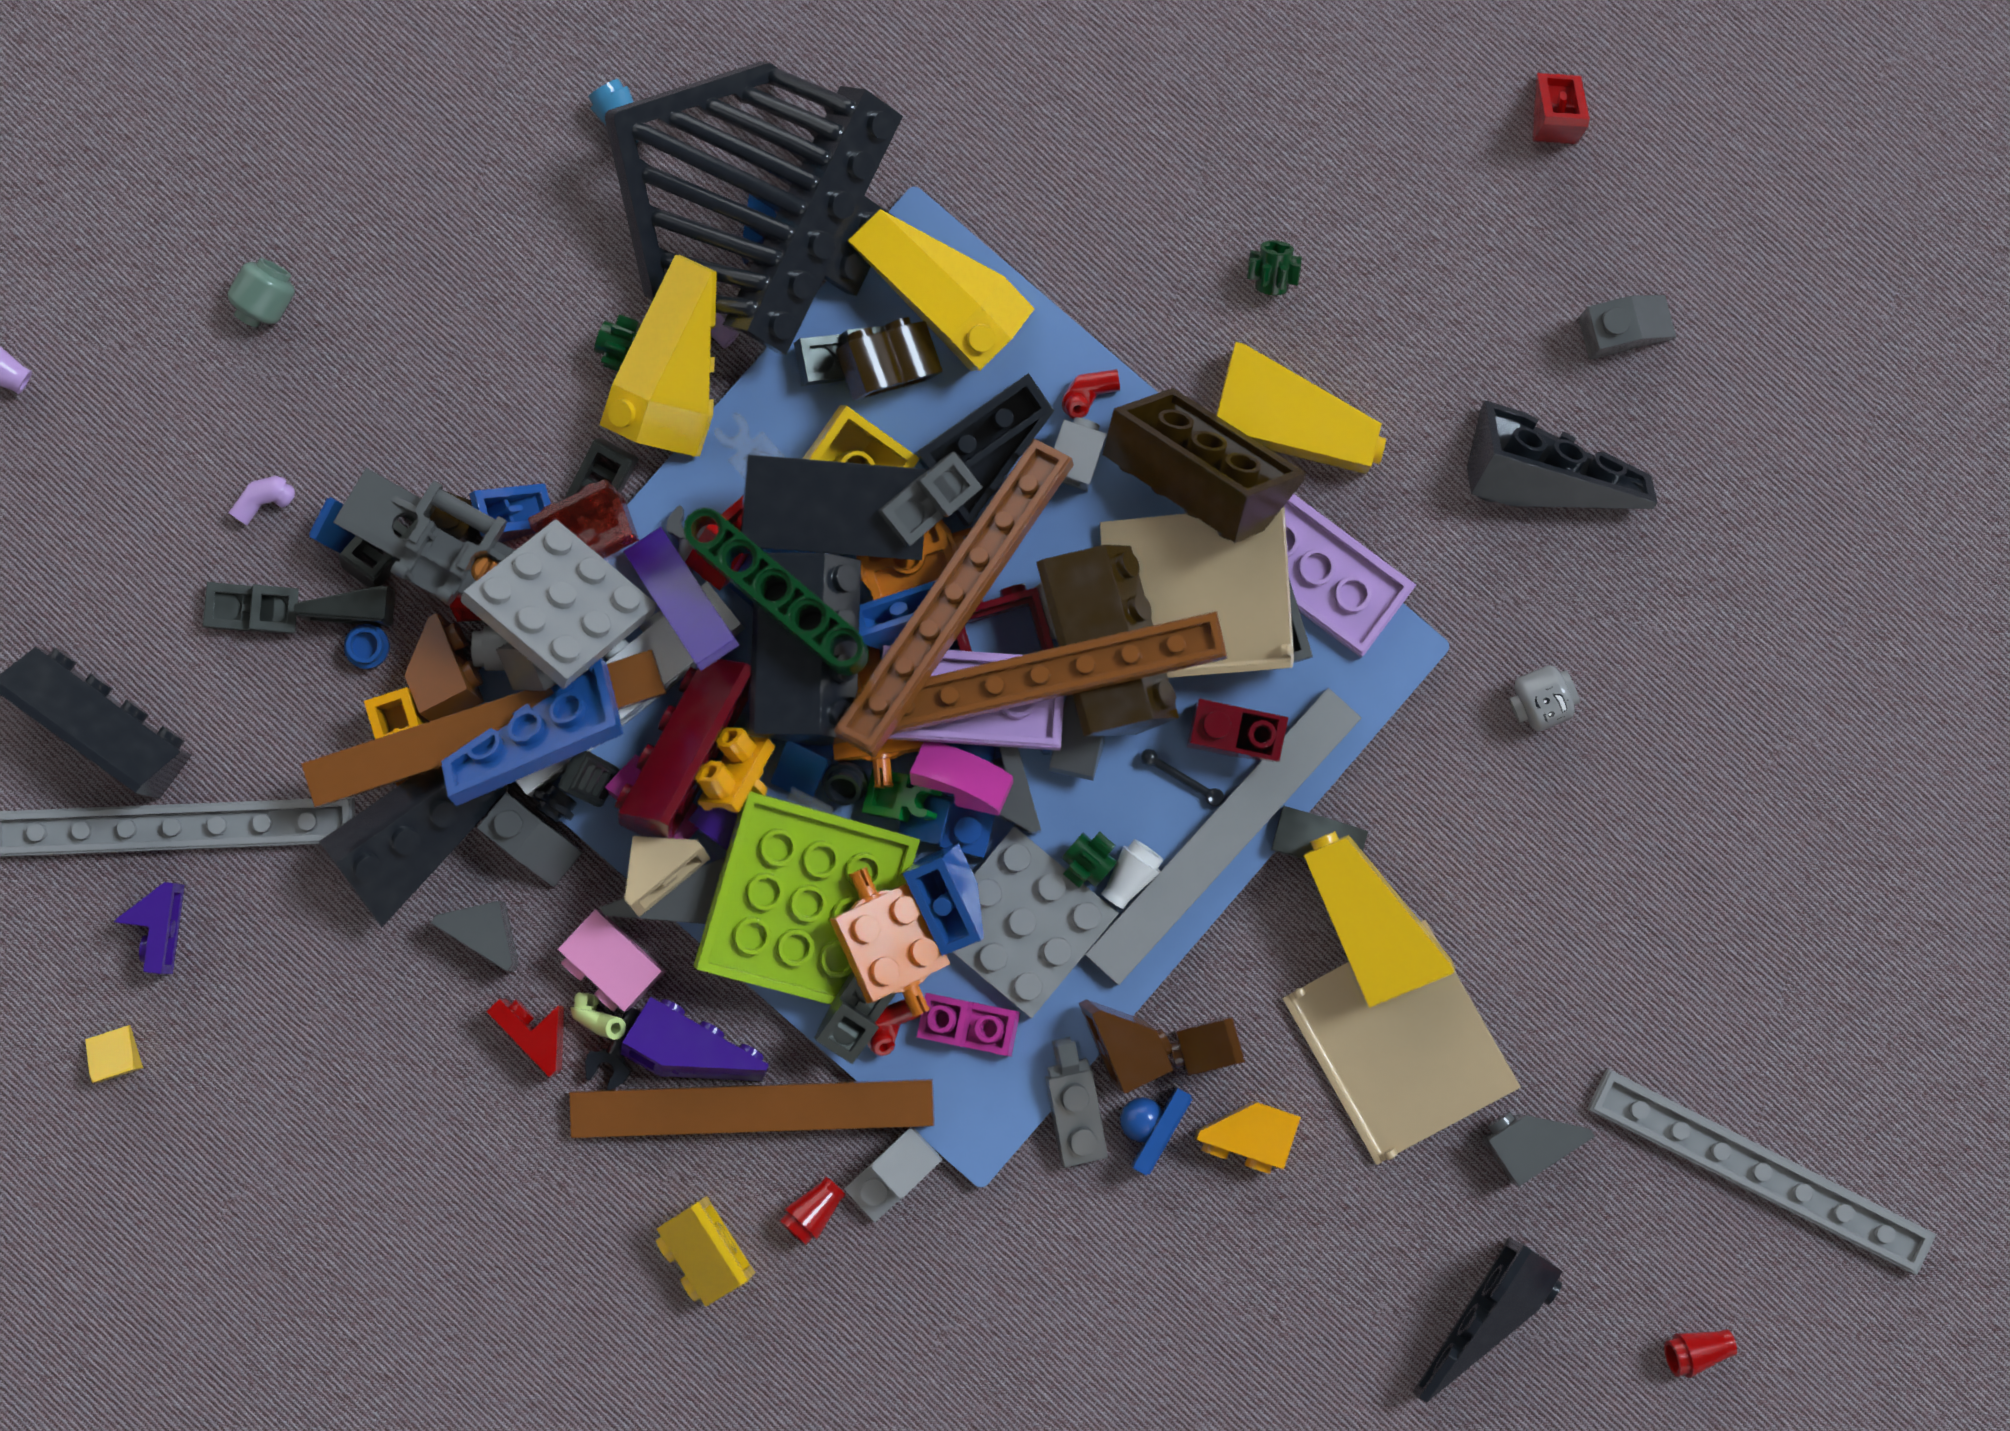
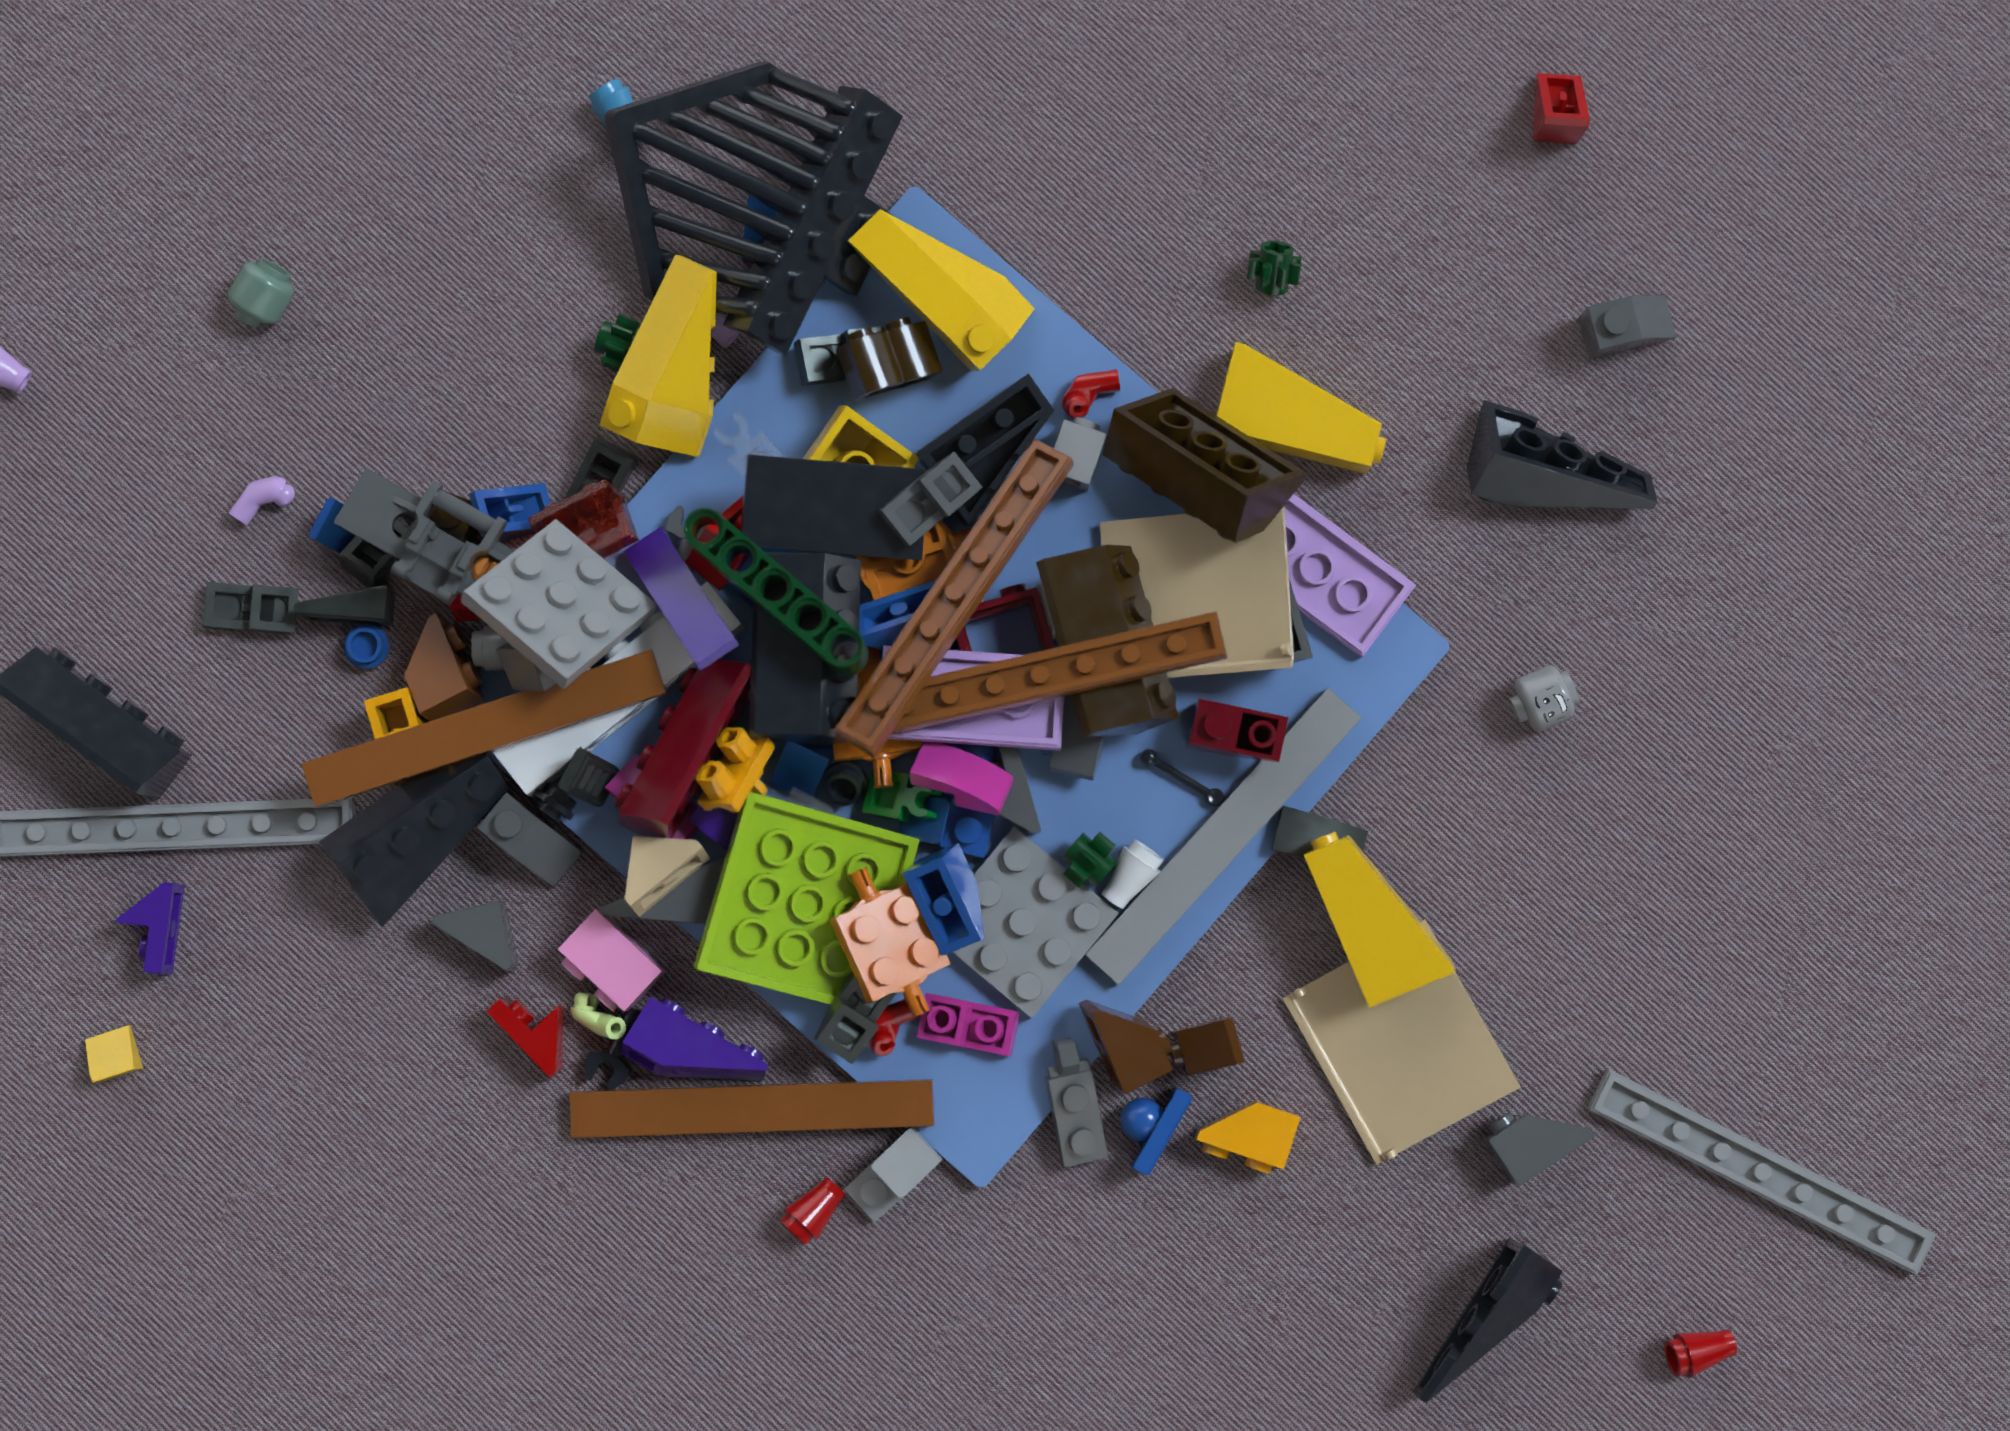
(537, 737): blue wing -> none
(704, 1252): yellow slope -> none

